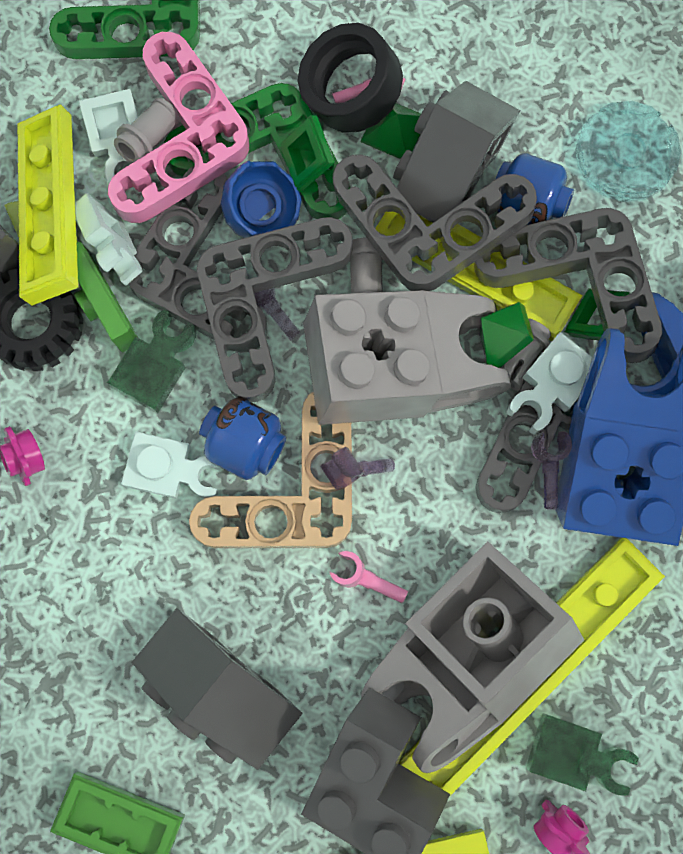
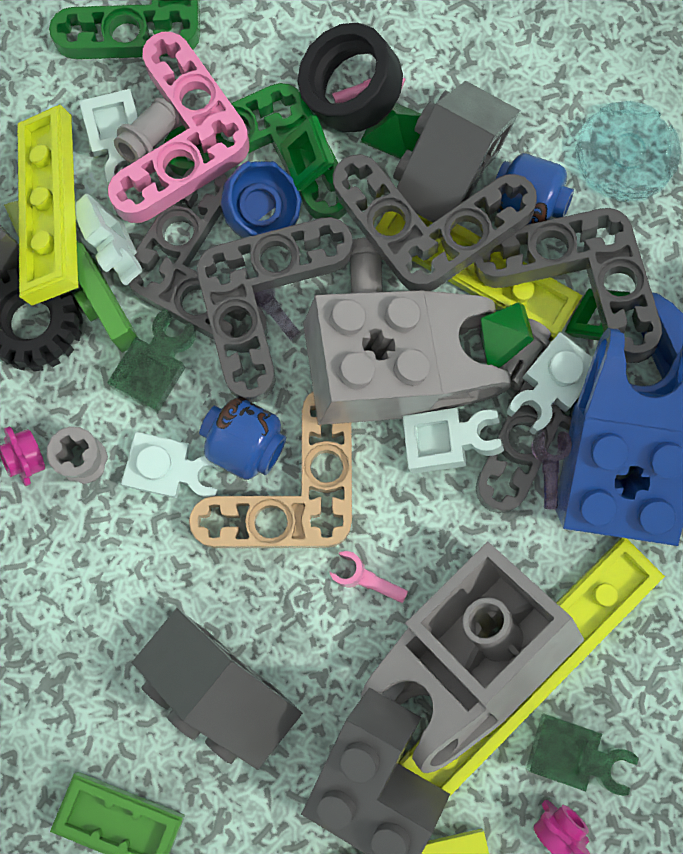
(60, 454): none -> light grey bush
(345, 469): clear purple hand -> none
(440, 439): none -> light aqua plate

